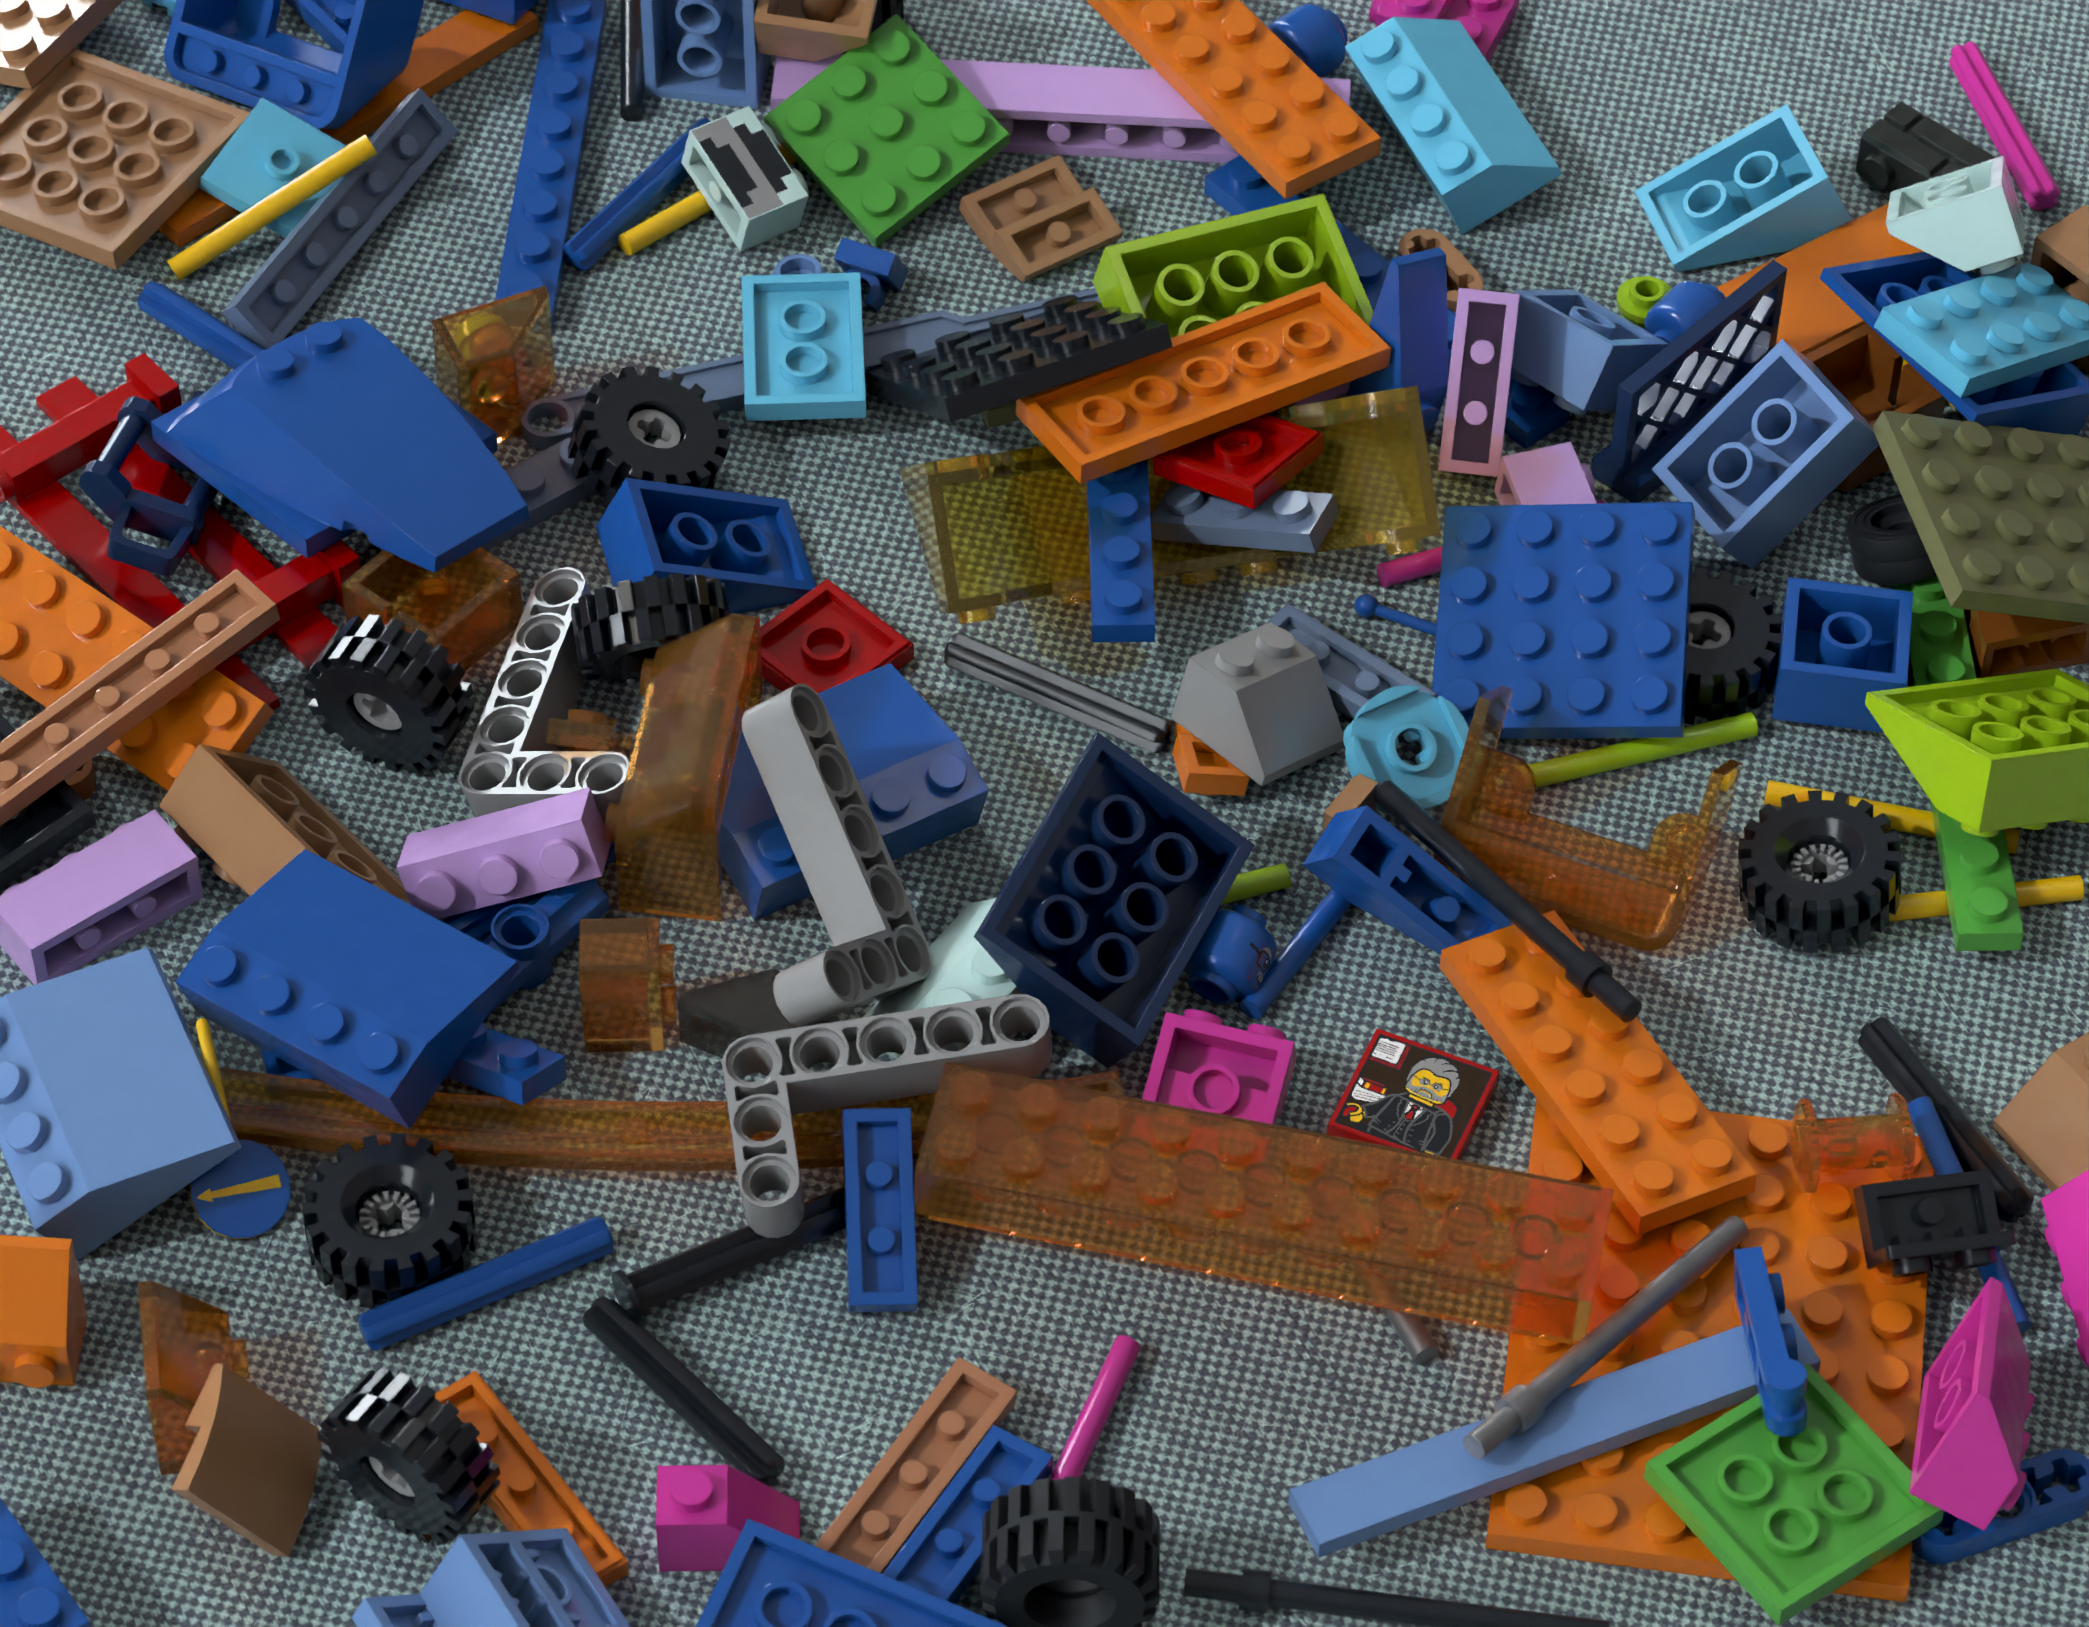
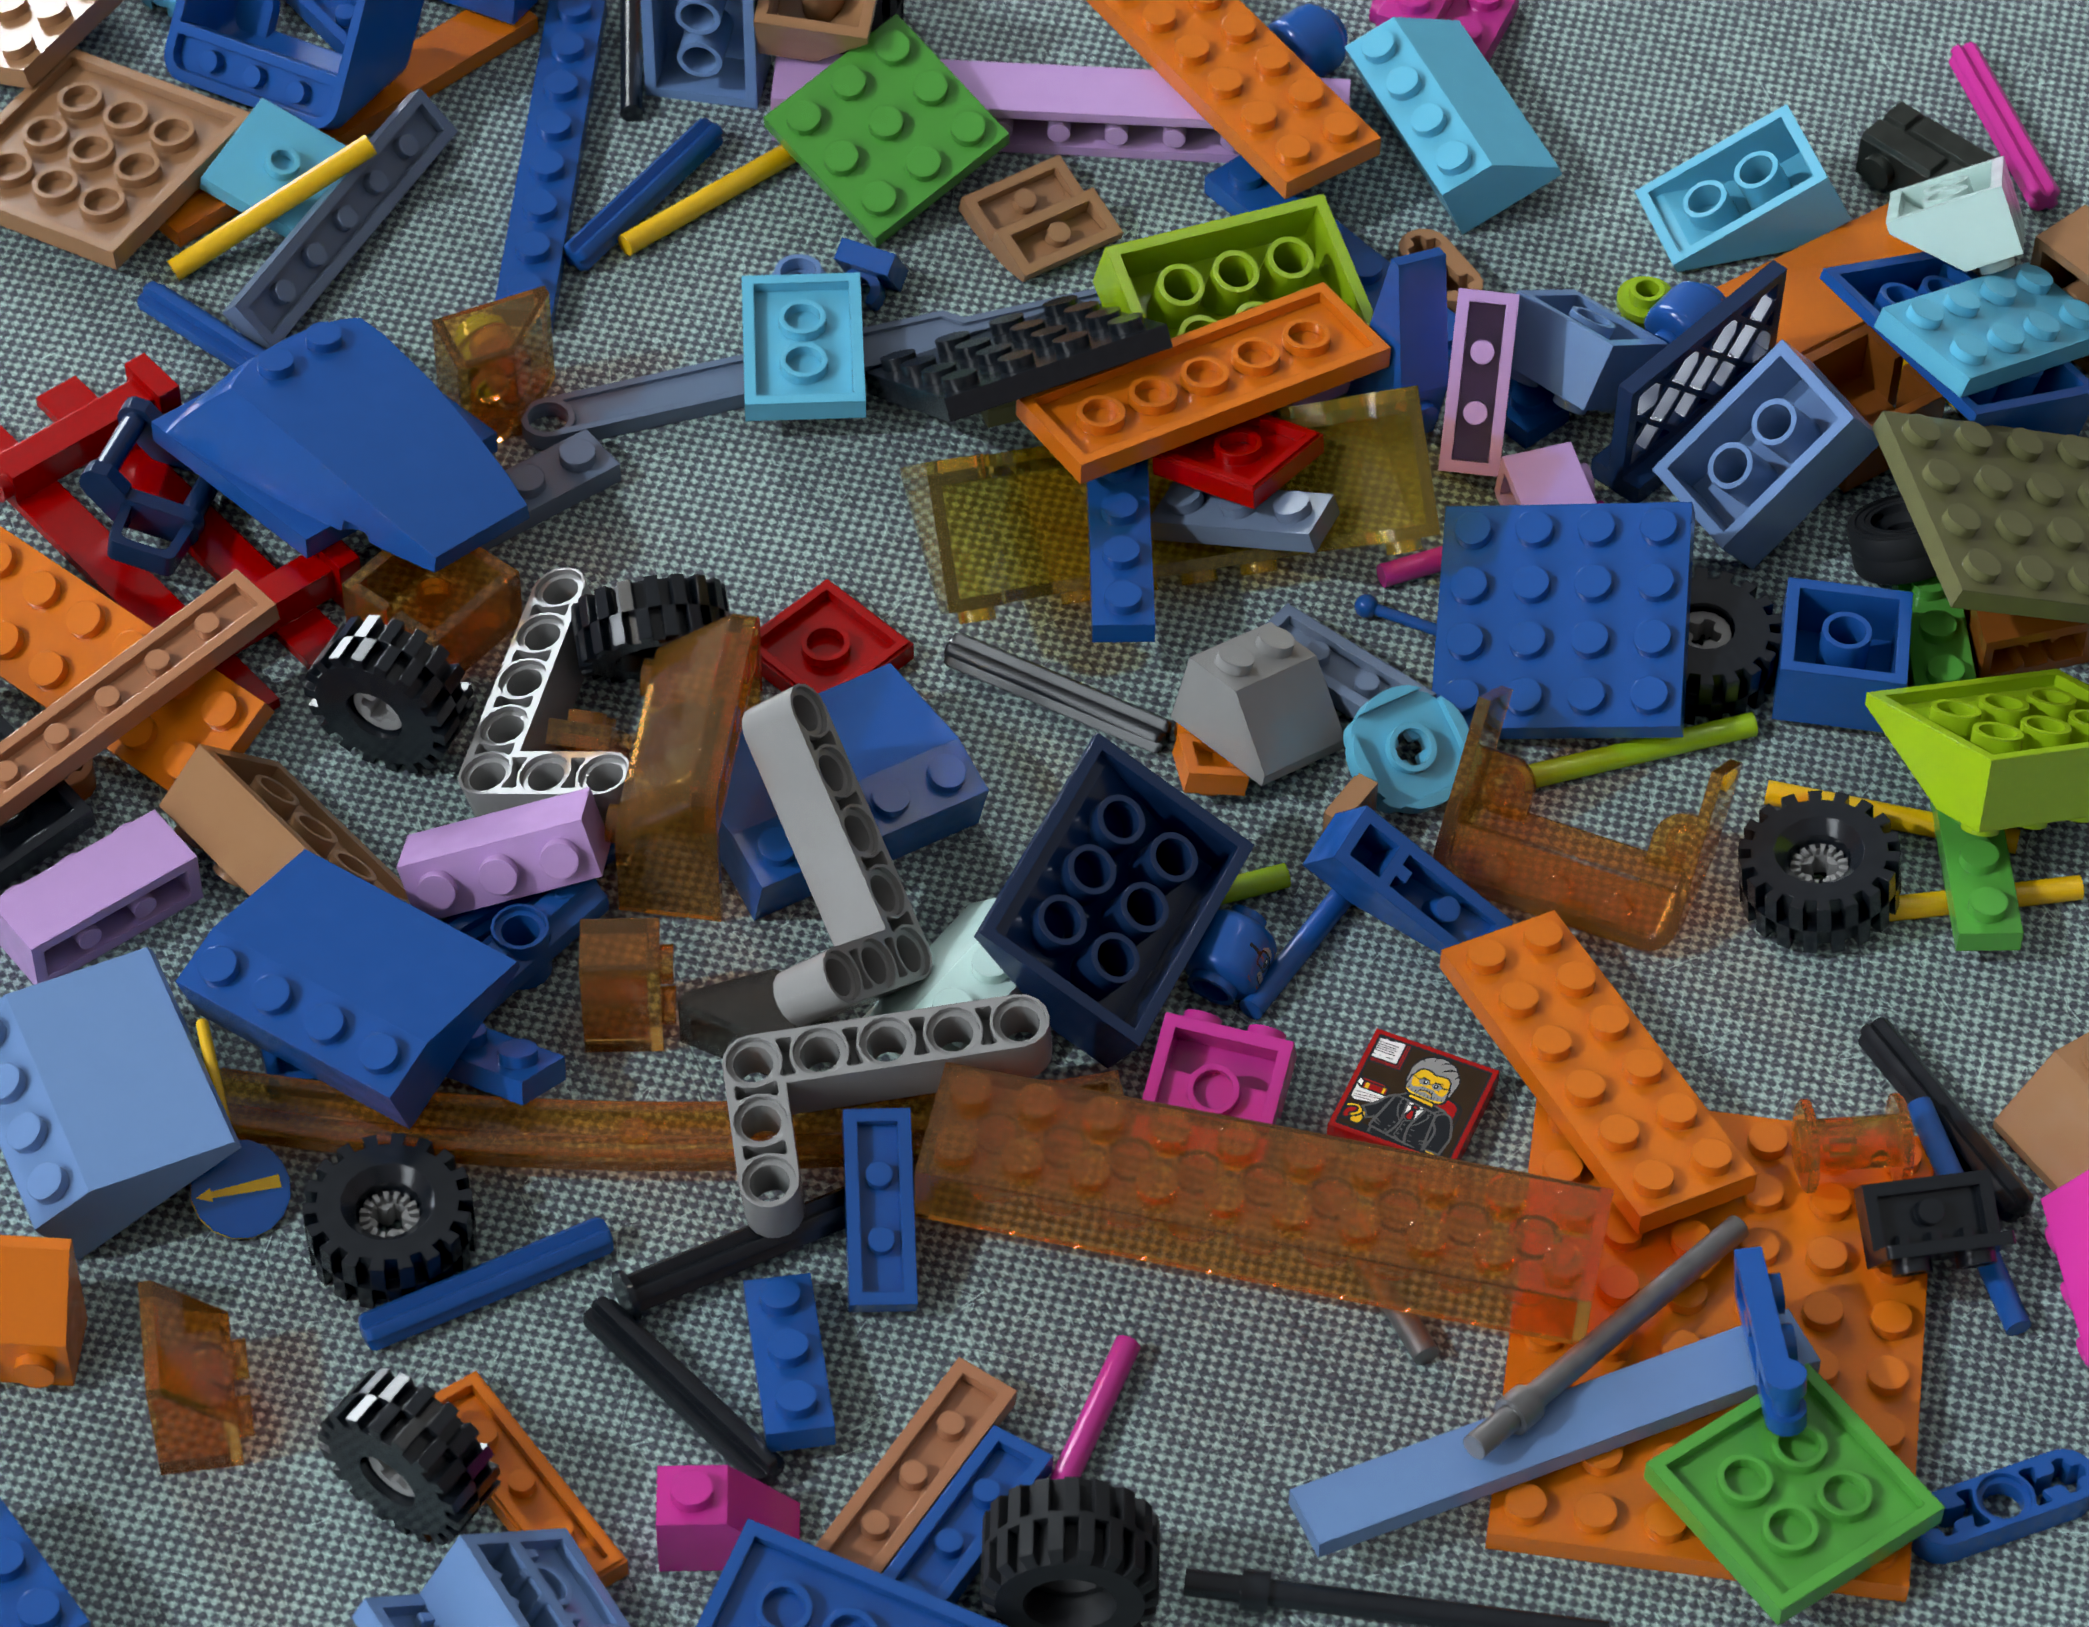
(250, 1461): medium nougat slope -> none
(624, 410): black bush -> none
(707, 532): blue slope -> none
(745, 178): brick -> none
(789, 1362): none -> blue plate
(1583, 968): black bar -> none
(1975, 1415): dark pink slope -> none

